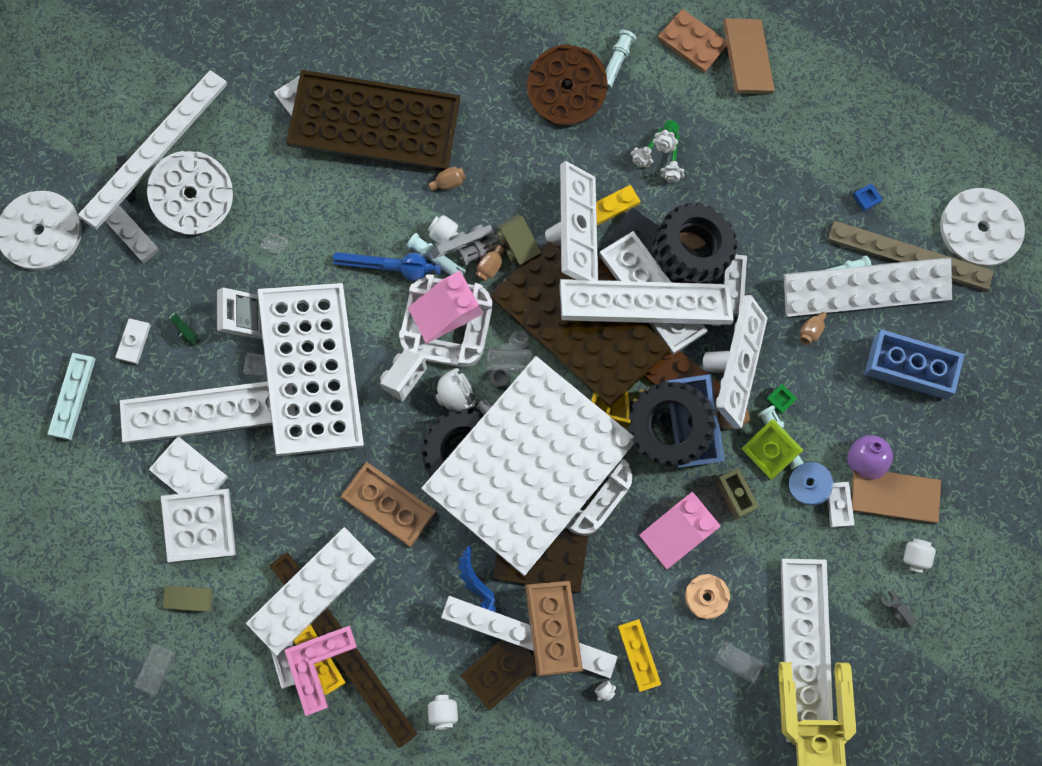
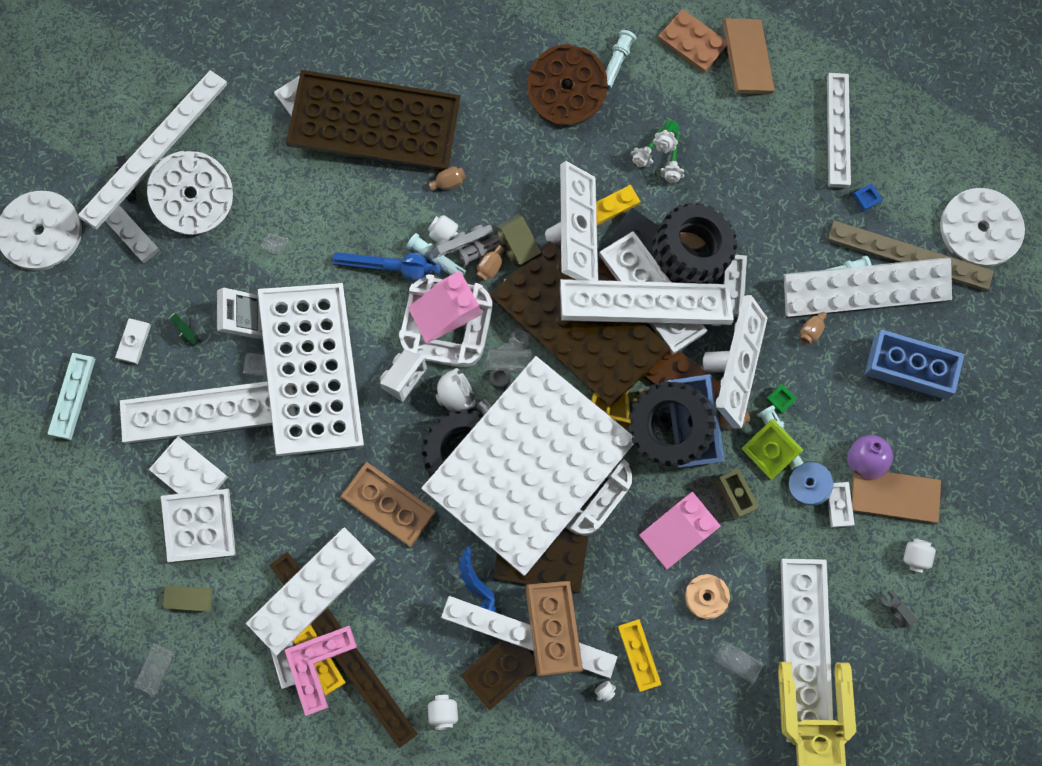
(838, 130): none -> white plate

